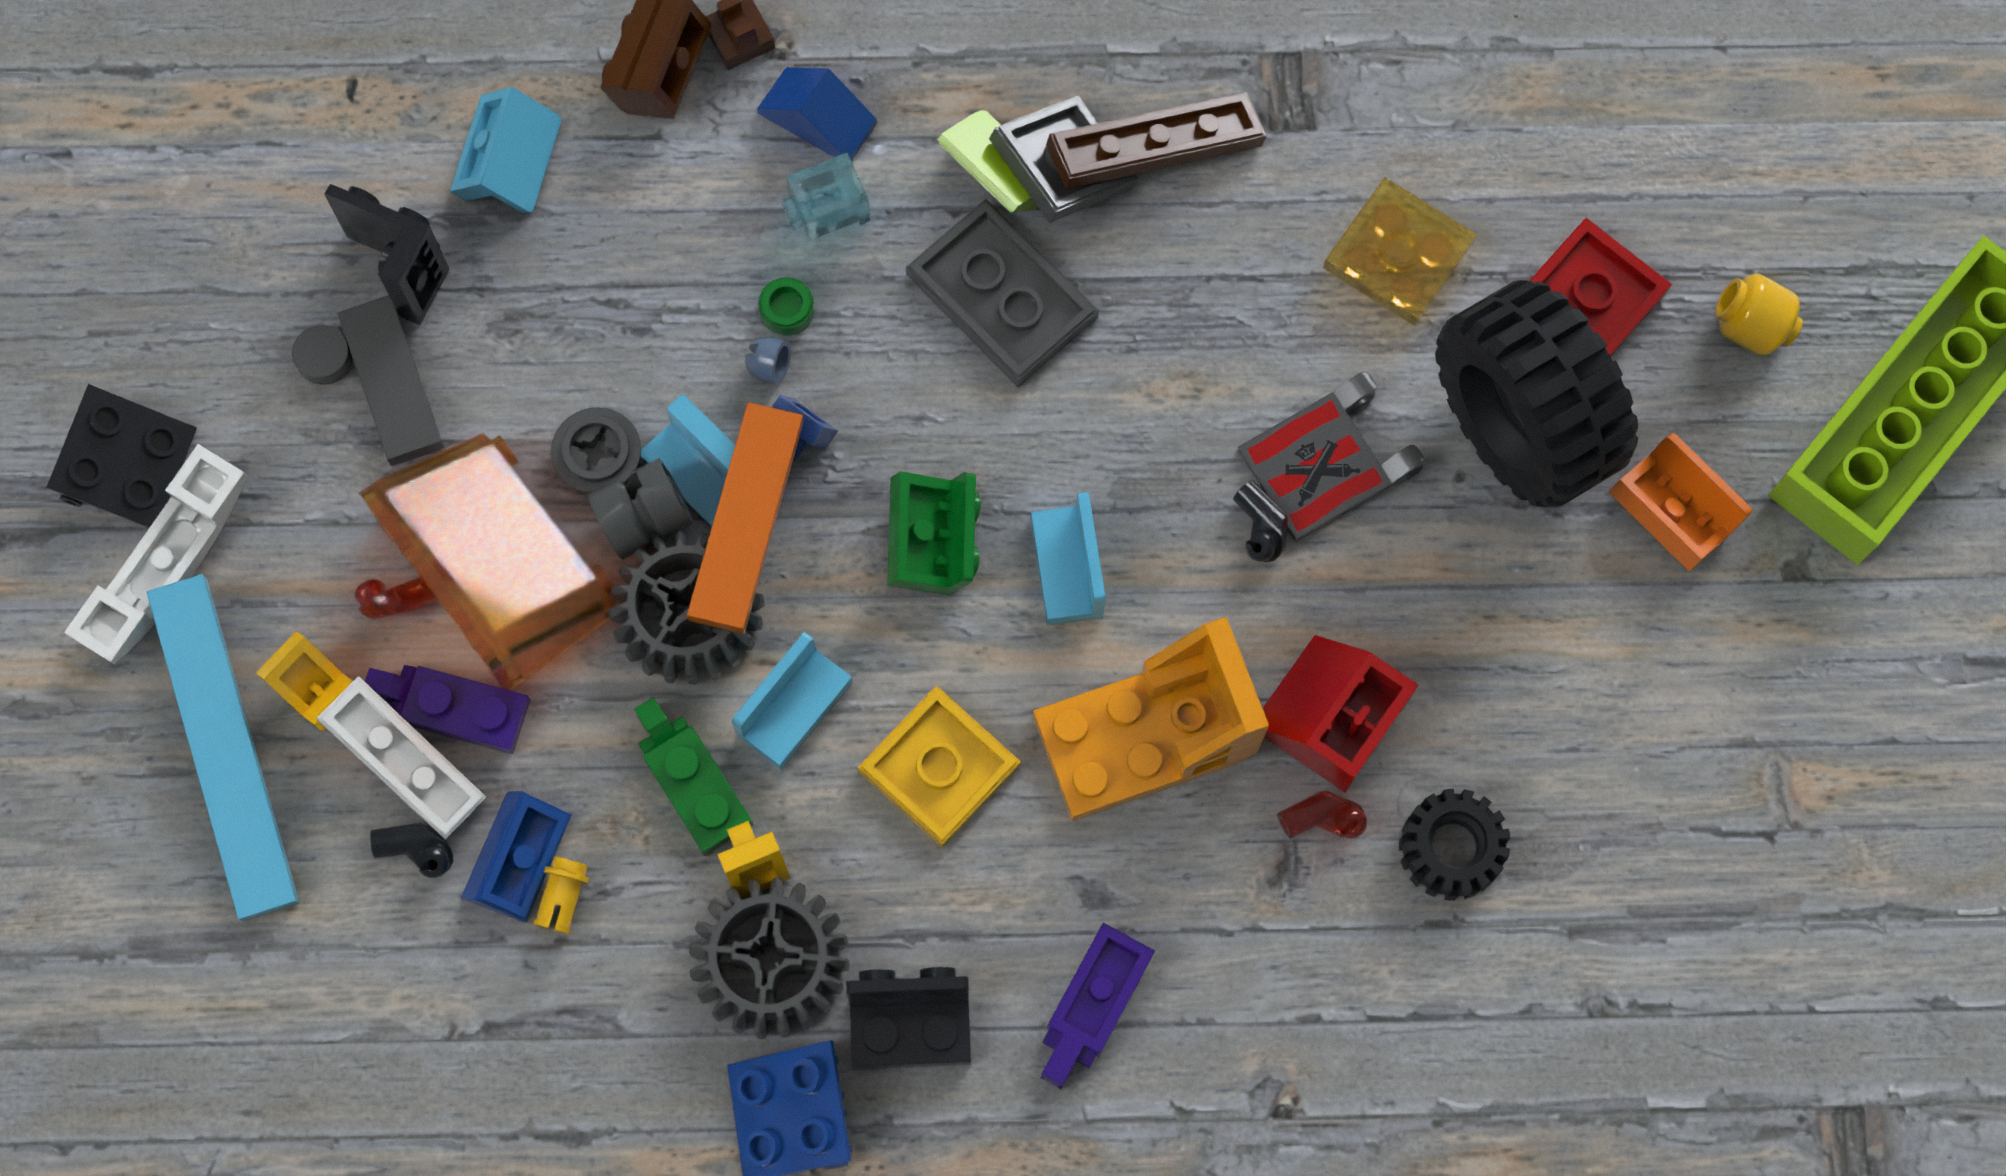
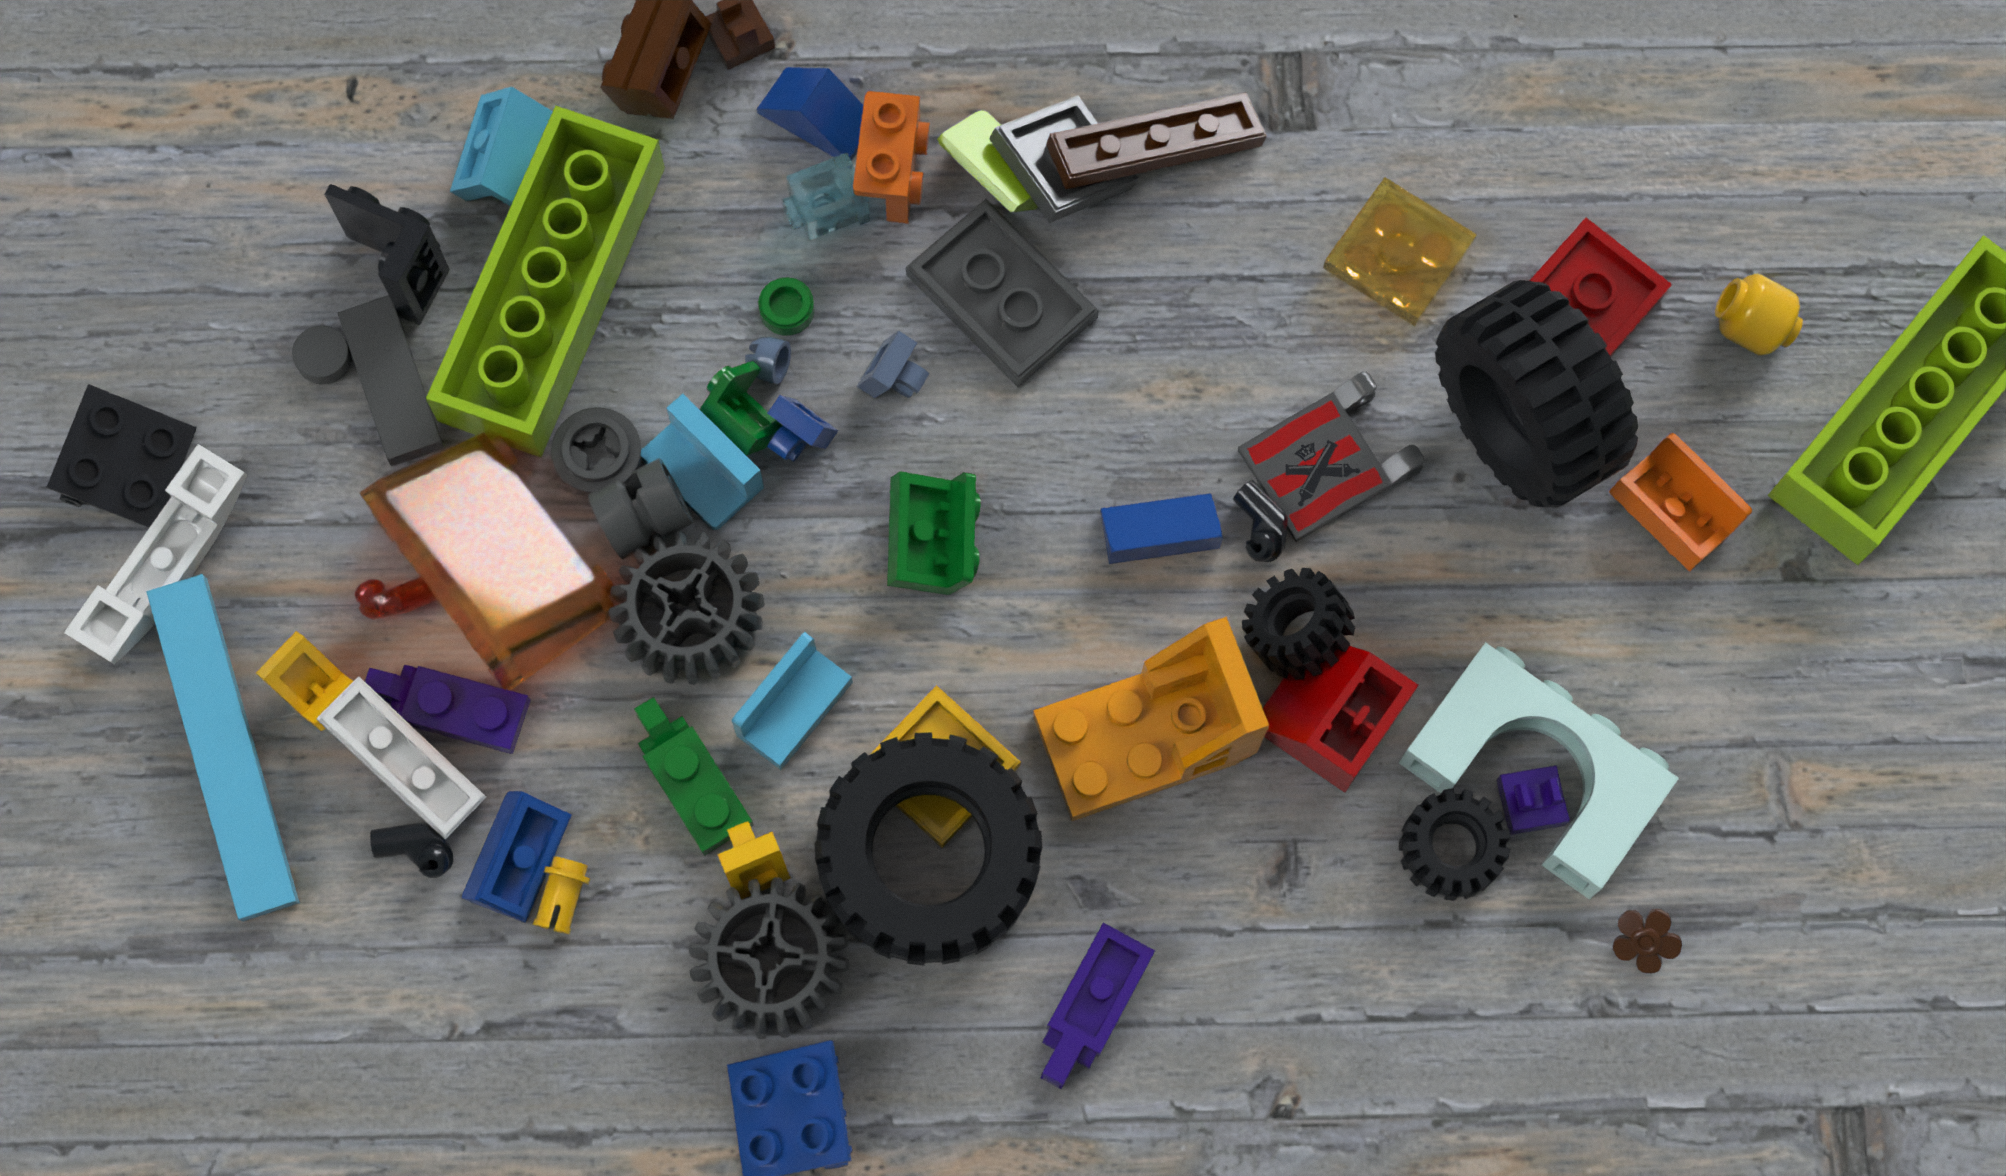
(547, 281): none -> lime brick
(736, 411): none -> green bracket
(745, 518): orange tile -> none
(888, 152): none -> orange bracket
(892, 369): none -> sand blue tile
(909, 1019): black bracket -> none
(917, 769): none -> black tyre
(1069, 562): medium azure panel -> none
(1161, 528): none -> blue slope
(1315, 640): none -> black tyre
(1324, 811): clear red arm -> none
(1532, 800): none -> dark purple tile
(1618, 780): none -> light aqua arch
(1646, 939): none -> reddish brown plant

